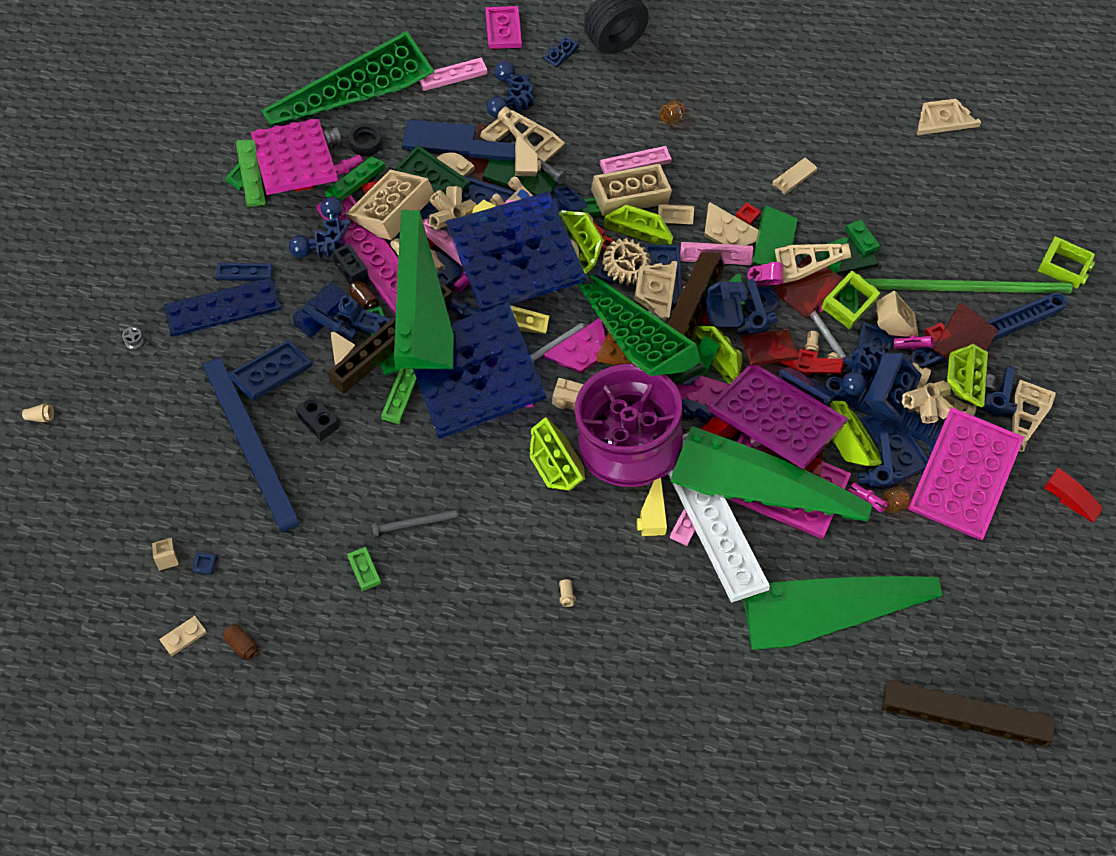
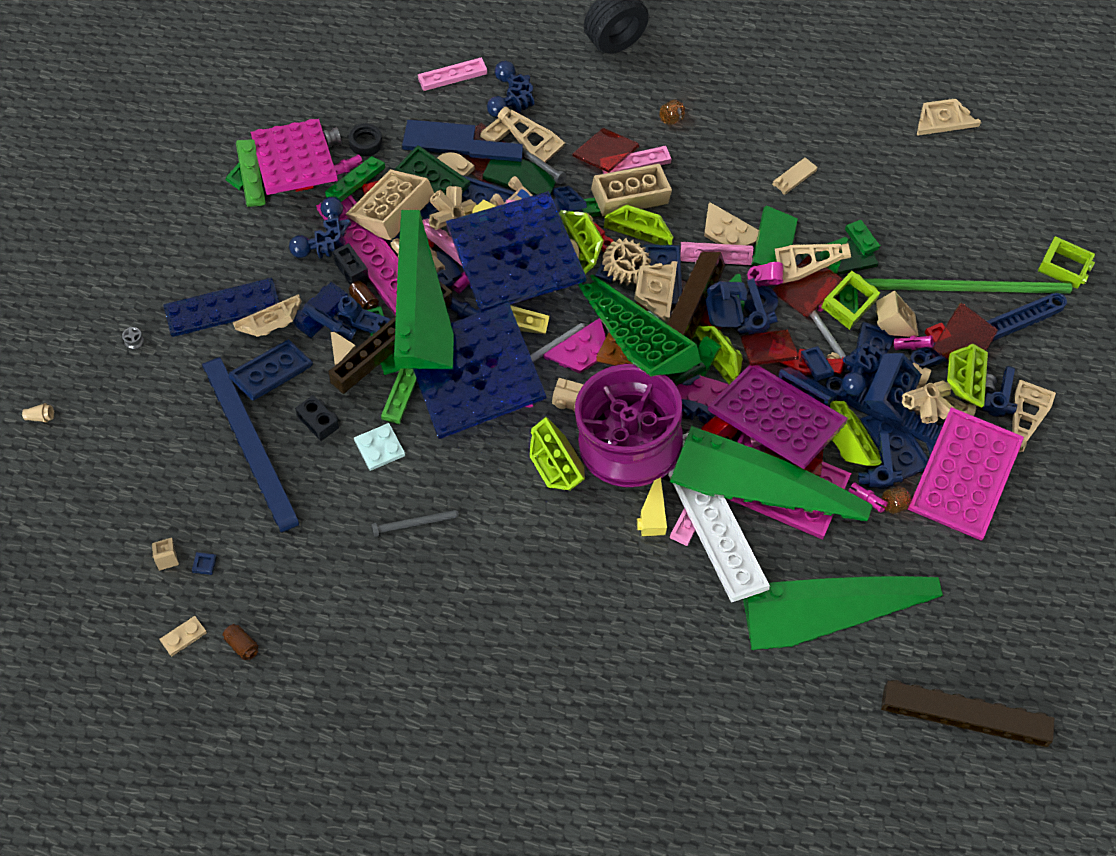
(244, 271): dark blue tile -> none
(270, 318): none -> tan wing
(363, 569): bright green plate -> none
(378, 72): green wedge -> none
(379, 446): none -> light aqua plate
(503, 27): dark pink plate -> none
(525, 159): tan slope -> none
(561, 52): dark blue slope -> none
(567, 598): tan pin -> none
(605, 150): none -> clear red piece
(676, 213): tan plate -> none
(748, 213): red plate -> none
(812, 341): tan pin -> none
(817, 363): none -> dark blue tile
(1073, 495): red slope -> none

